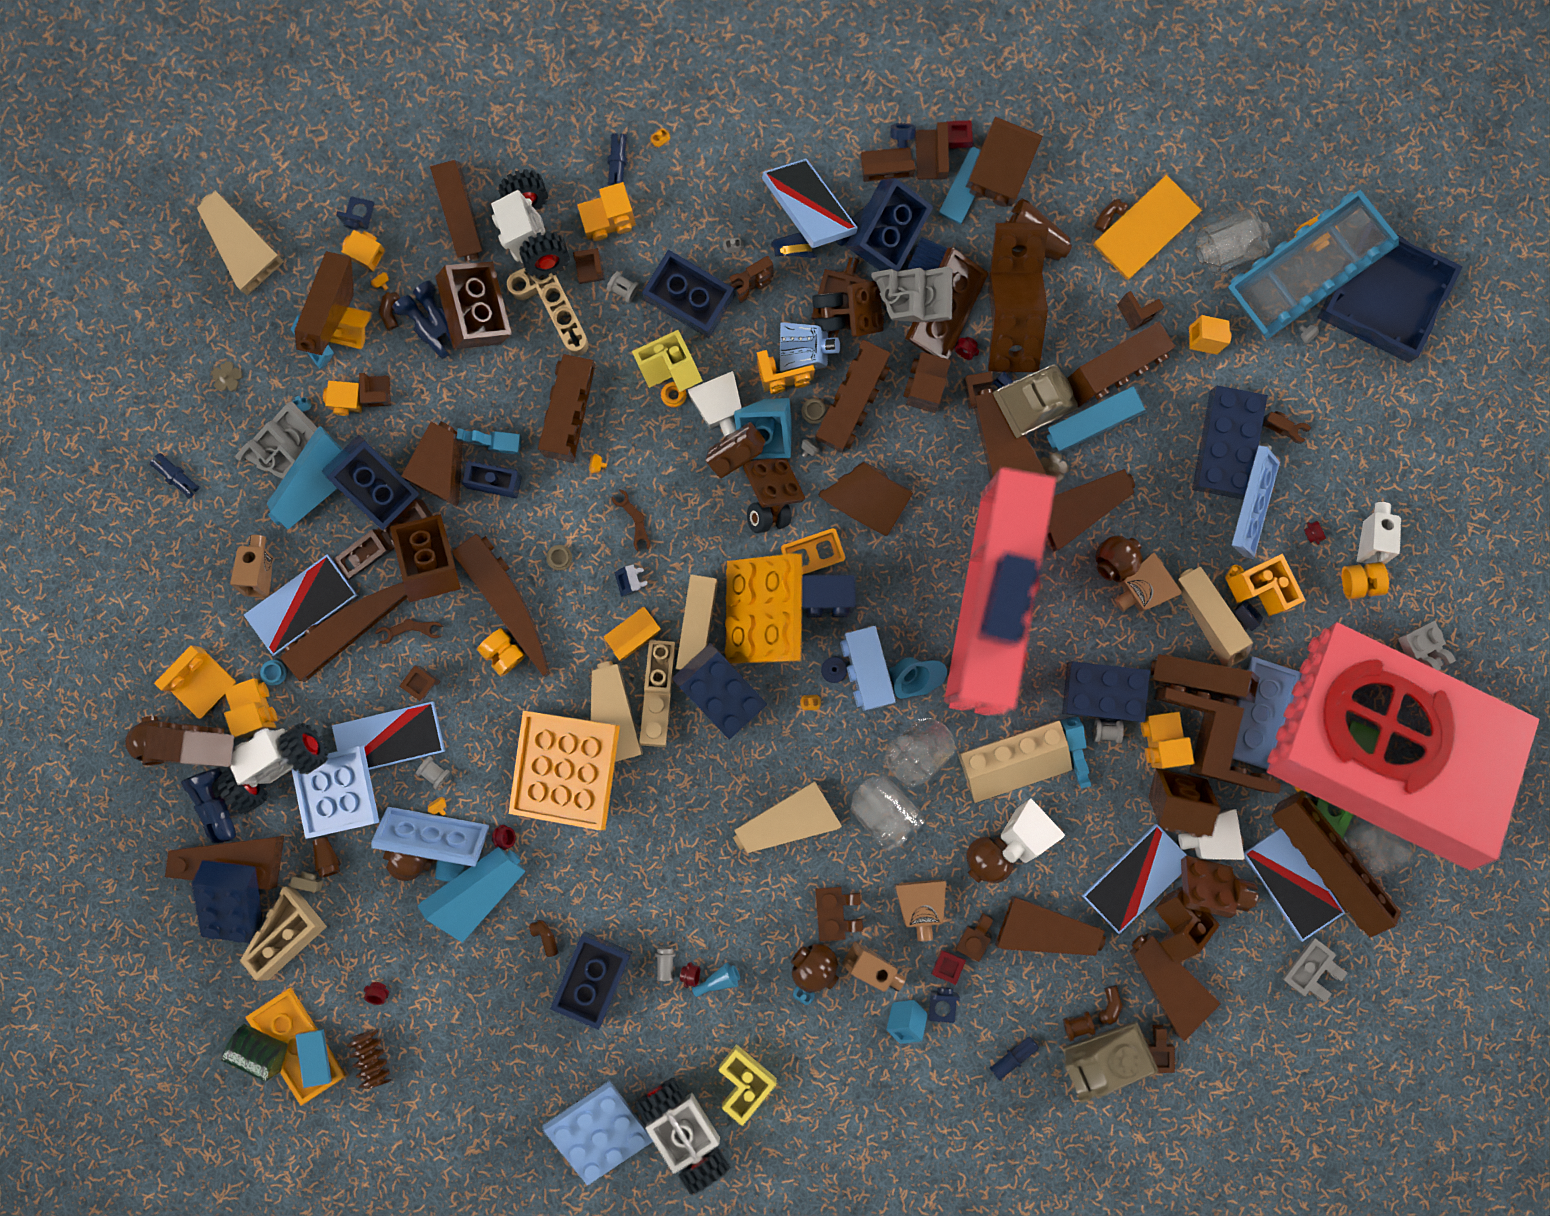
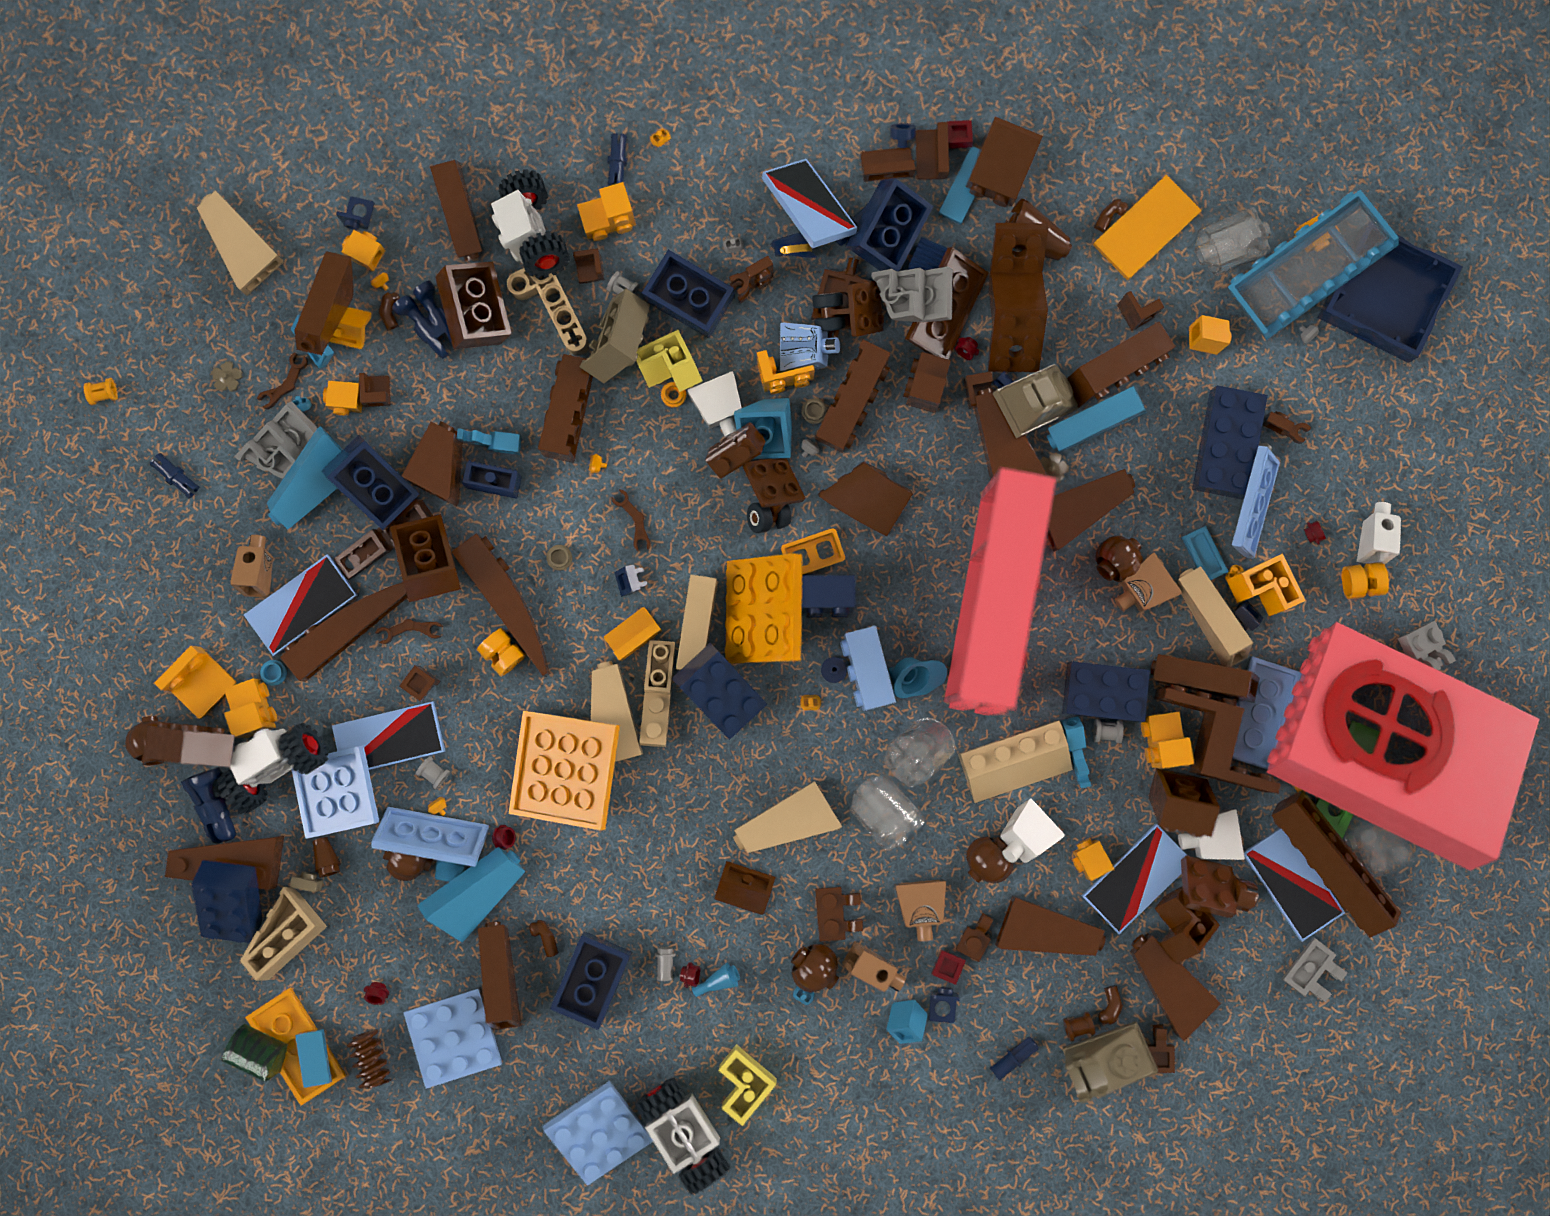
(100, 391): none -> light orange bush
(287, 386): none -> reddish brown piece
(452, 1038): none -> light blue plate
(498, 977): none -> reddish brown slope
(619, 338): none -> dark tan wedge
(744, 888): none -> reddish brown panel
(1009, 600): dark blue brick -> none
(1091, 859): none -> light orange brick
(1205, 553): none -> dark azure tile

